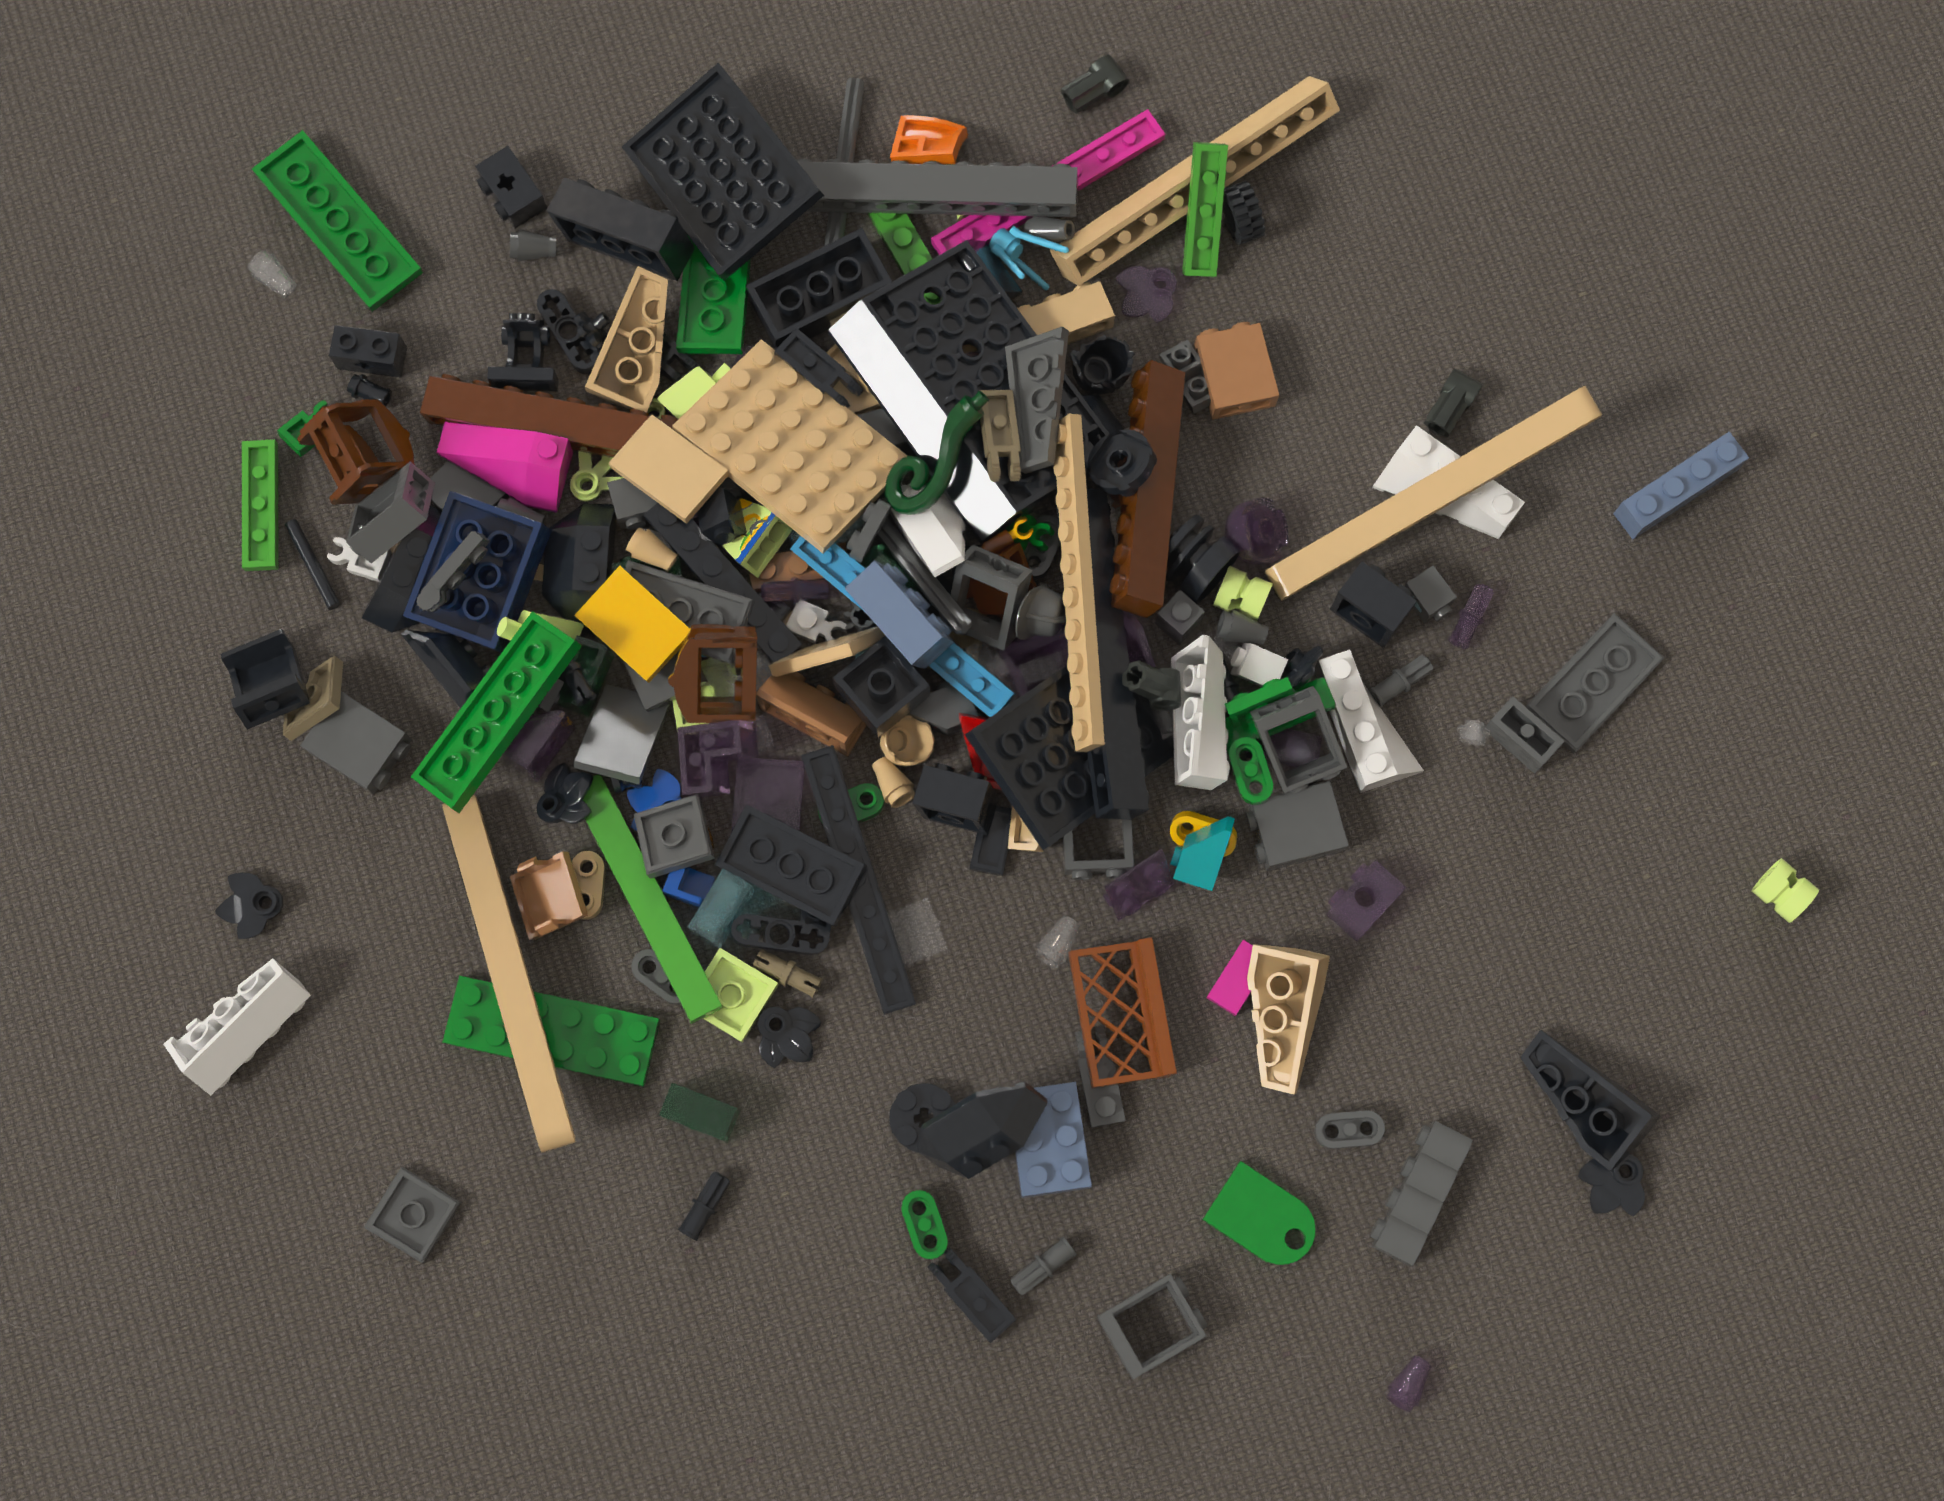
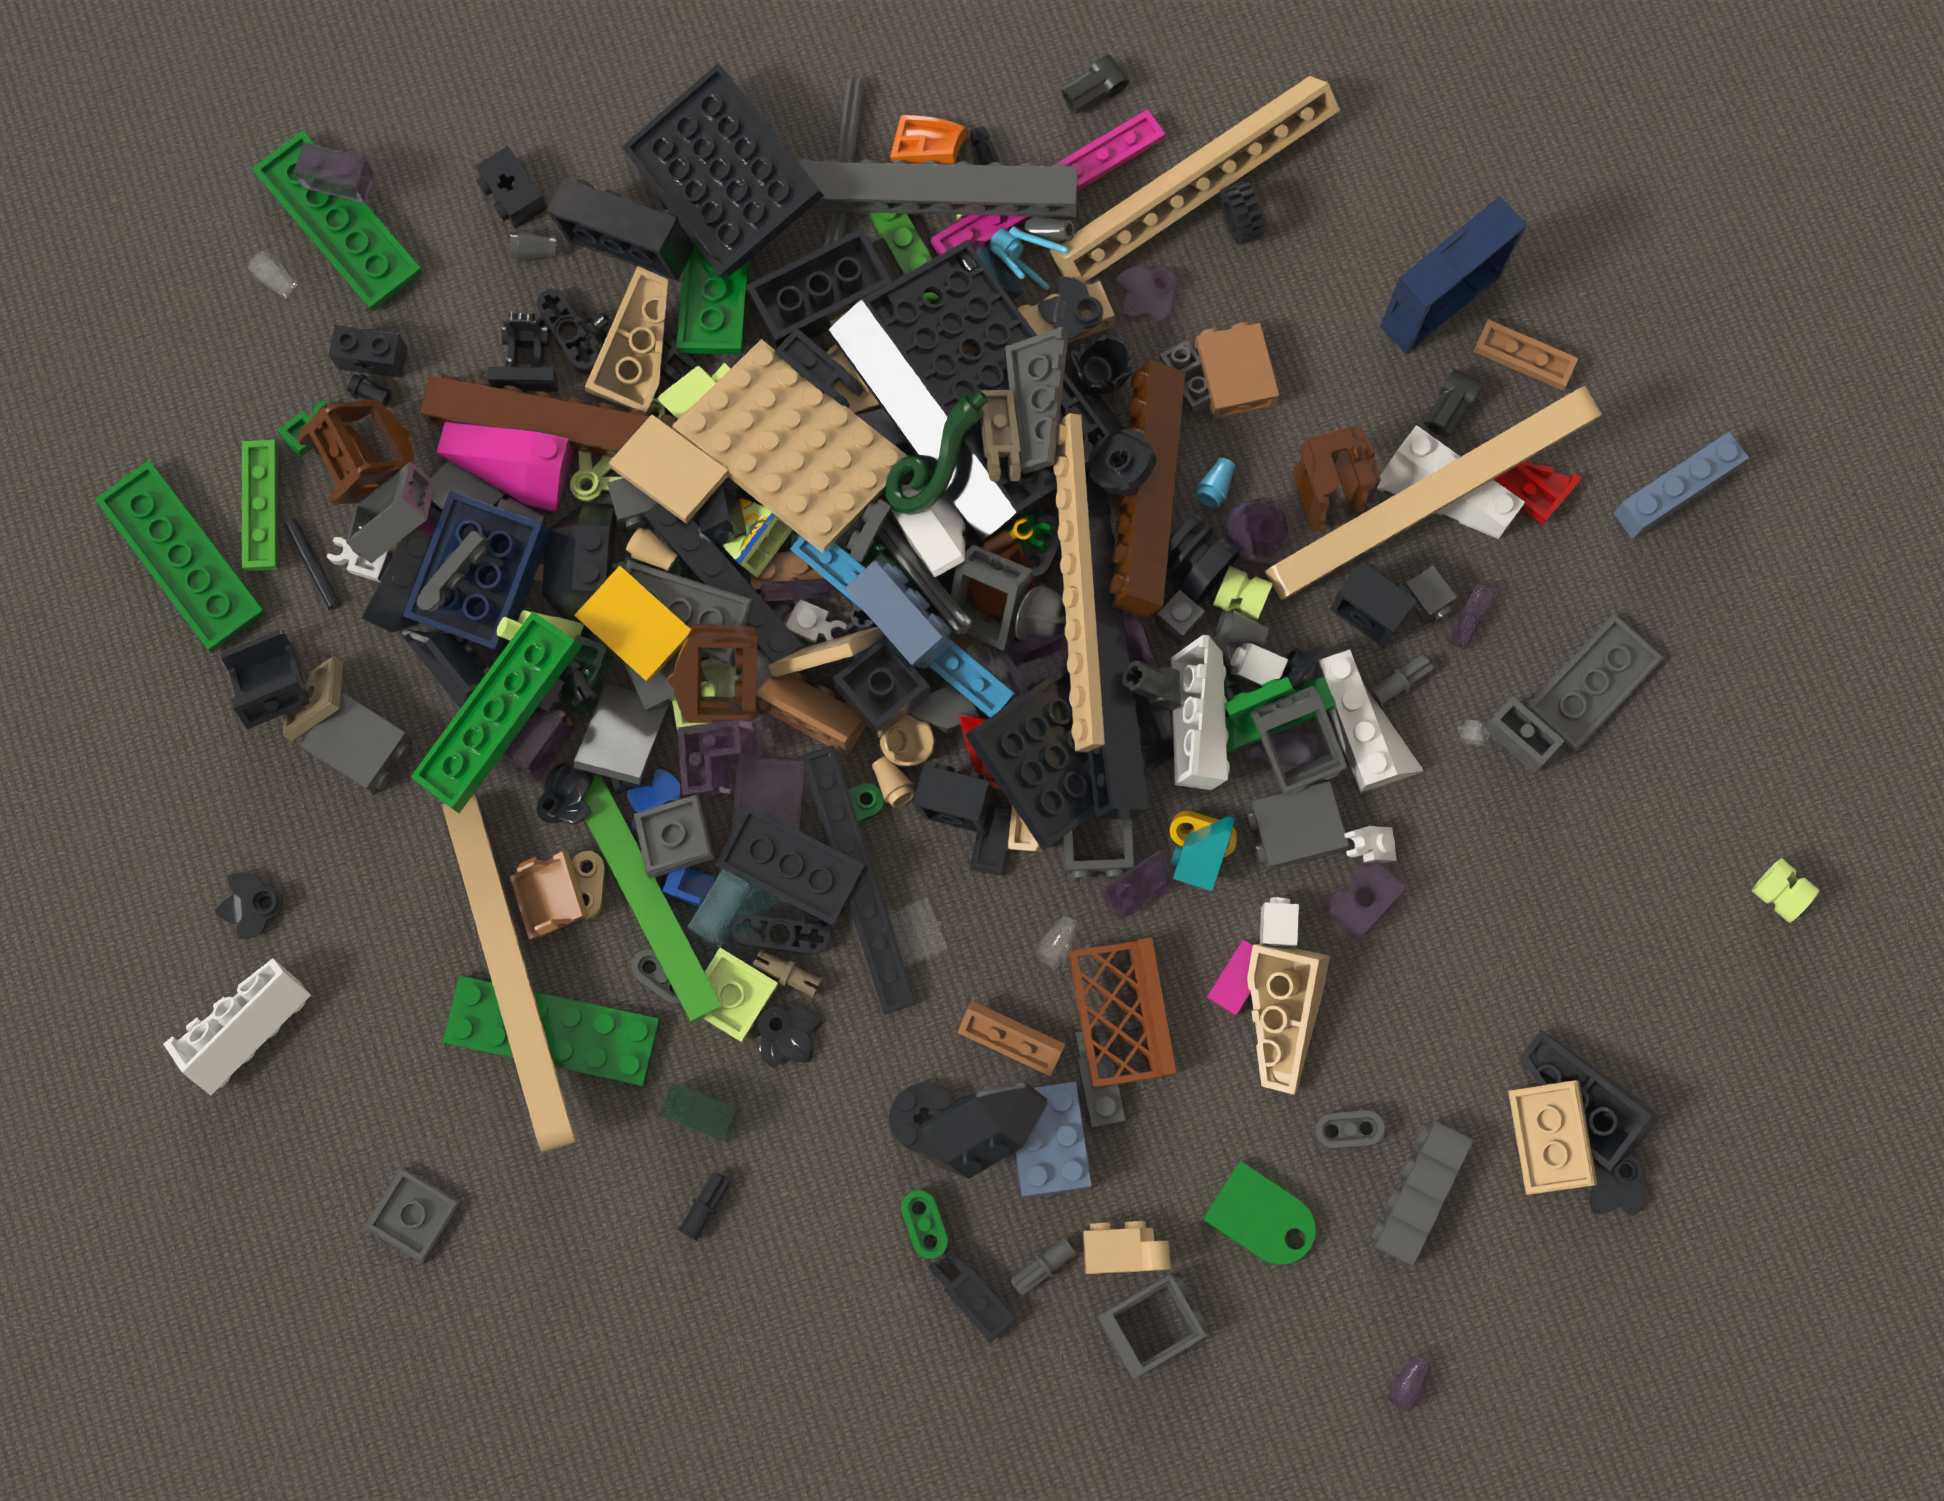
(180, 556): none -> green plate
(334, 172): none -> clear purple brick
(984, 147): none -> black axle
(1011, 1038): none -> medium nougat plate
(1067, 307): none -> black plate
(1124, 1249): none -> tan hinge
(1205, 209): bright green plate -> none
(1214, 487): none -> medium azure cone
(1251, 771): green plate -> none
(1279, 923): none -> white brick
(1330, 458): none -> reddish brown animal
(1373, 843): none -> white plate
(1452, 275): none -> dark blue tile
(1525, 355): none -> medium nougat plate
(1538, 488): none -> red wing
(1552, 1137): none -> tan tile

